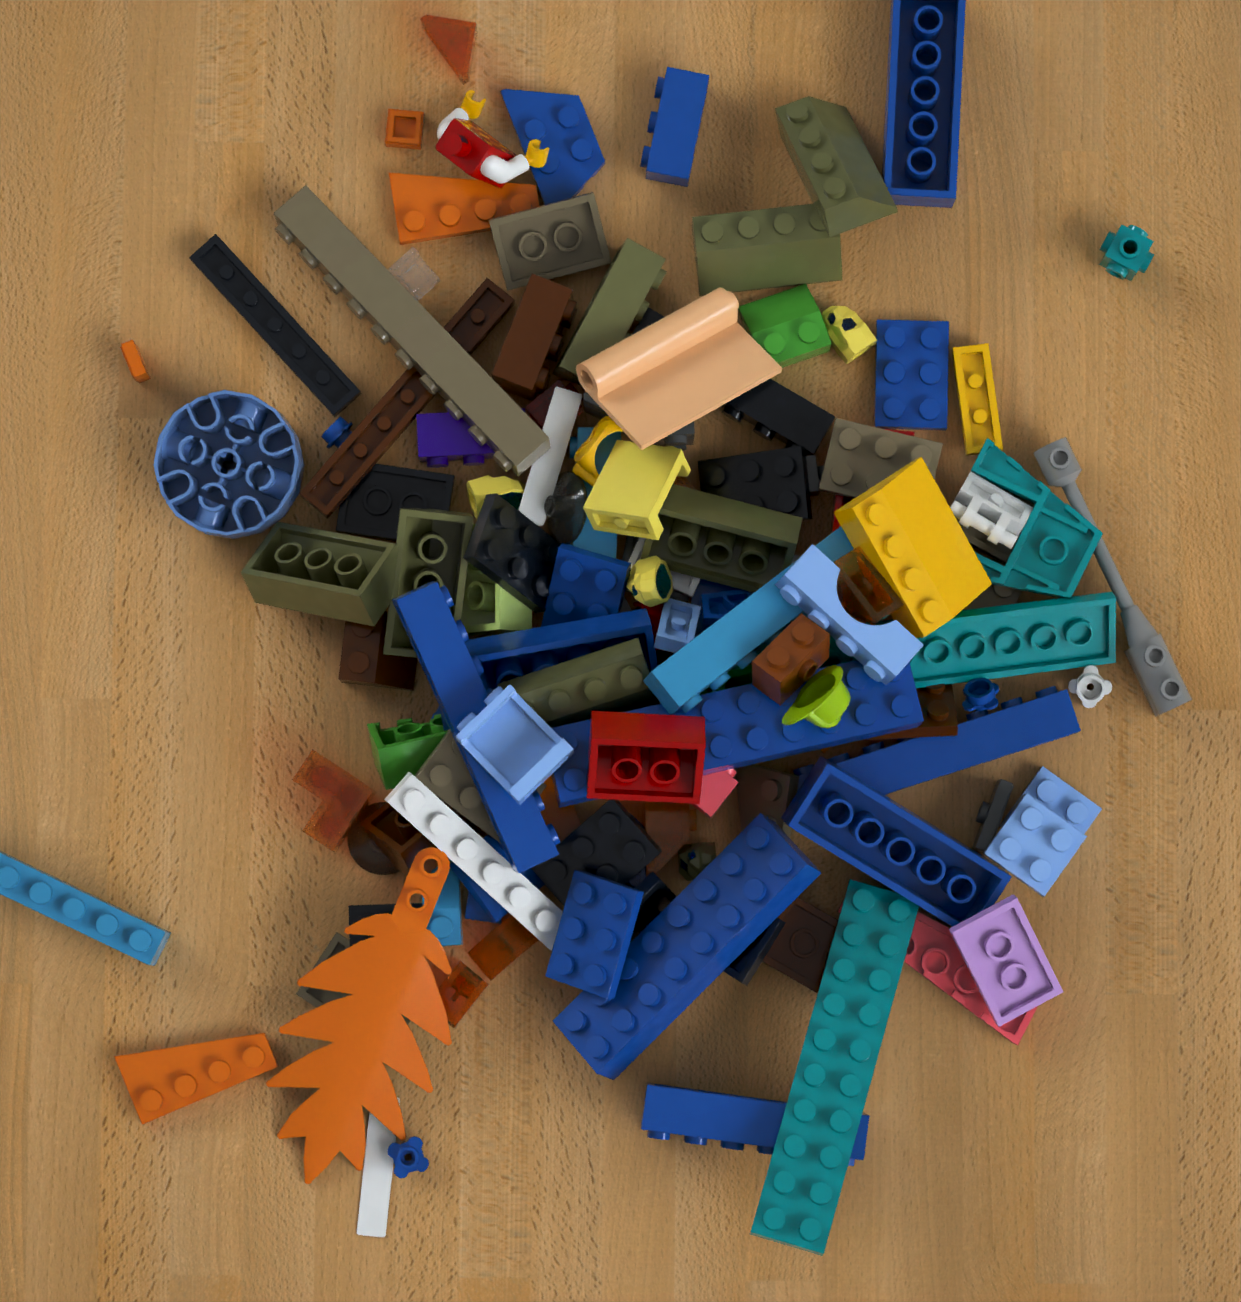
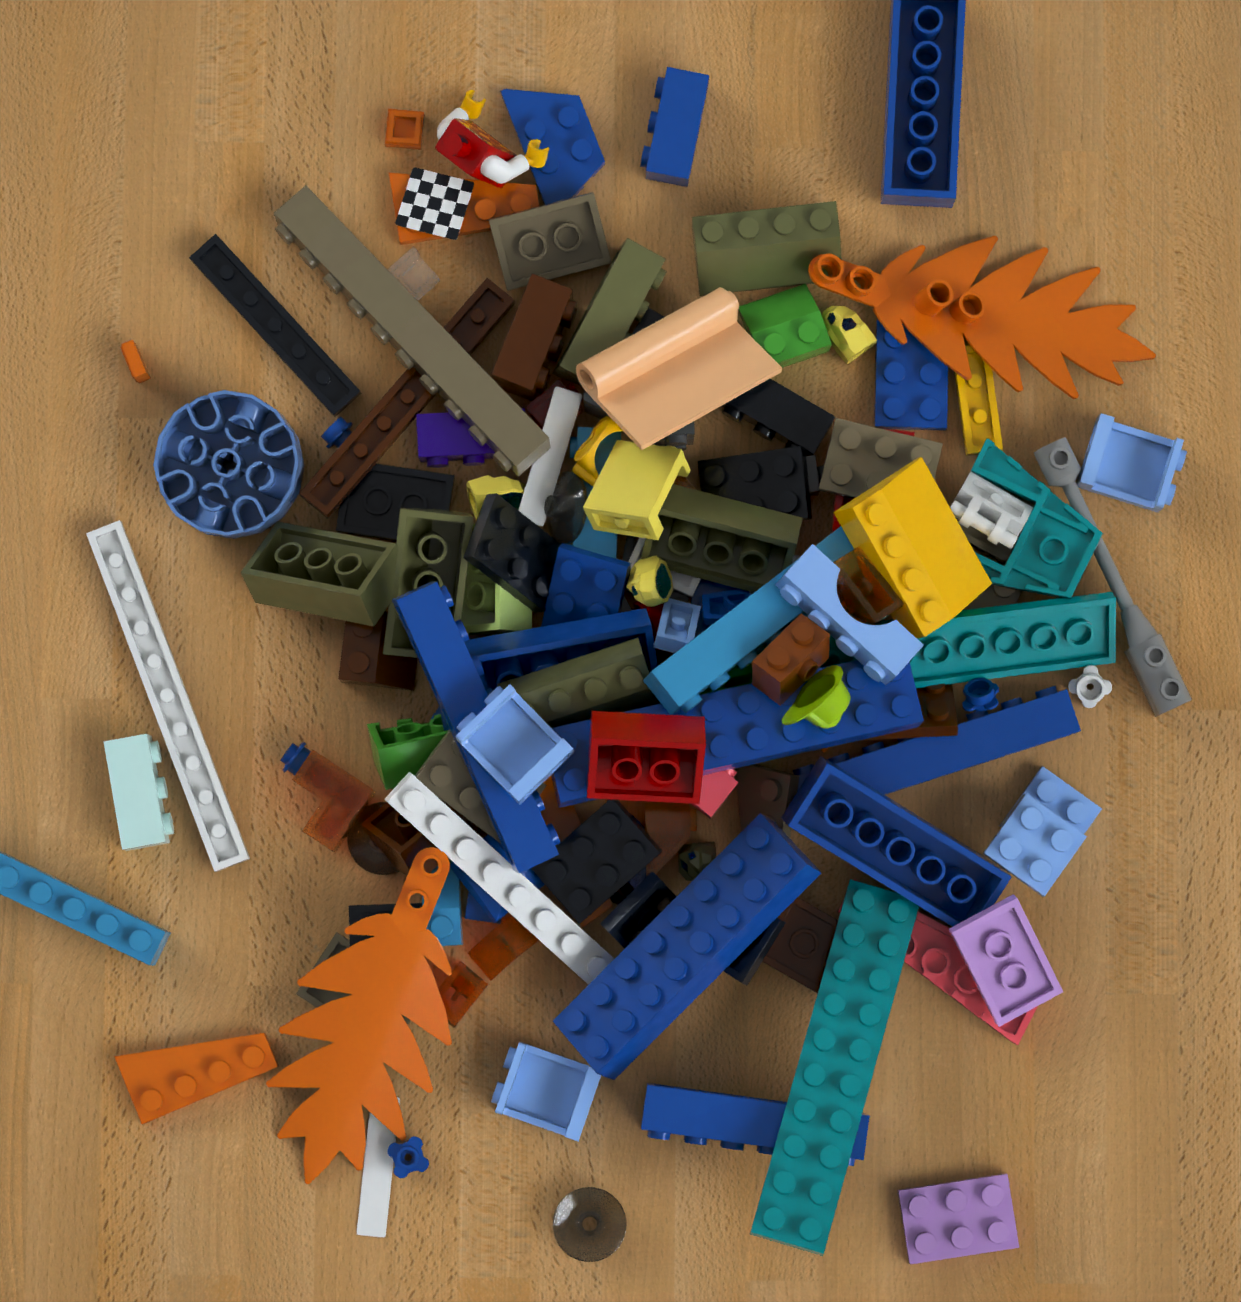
(138, 792): none -> light aqua brick
(168, 696): none -> white plate
(294, 757): none -> blue plate
(434, 203): none -> sticker
(454, 41): clear orange slope -> none
(546, 1090): none -> light blue panel
(594, 934): blue plate -> none
(596, 1243): none -> clear smoke dish
(833, 164): olive slope -> none
(958, 1218): none -> lavender plate
(991, 814): dark grey plate -> none
(992, 316): none -> orange plant
(1120, 263): teal brick -> none
(1131, 464): none -> light blue panel

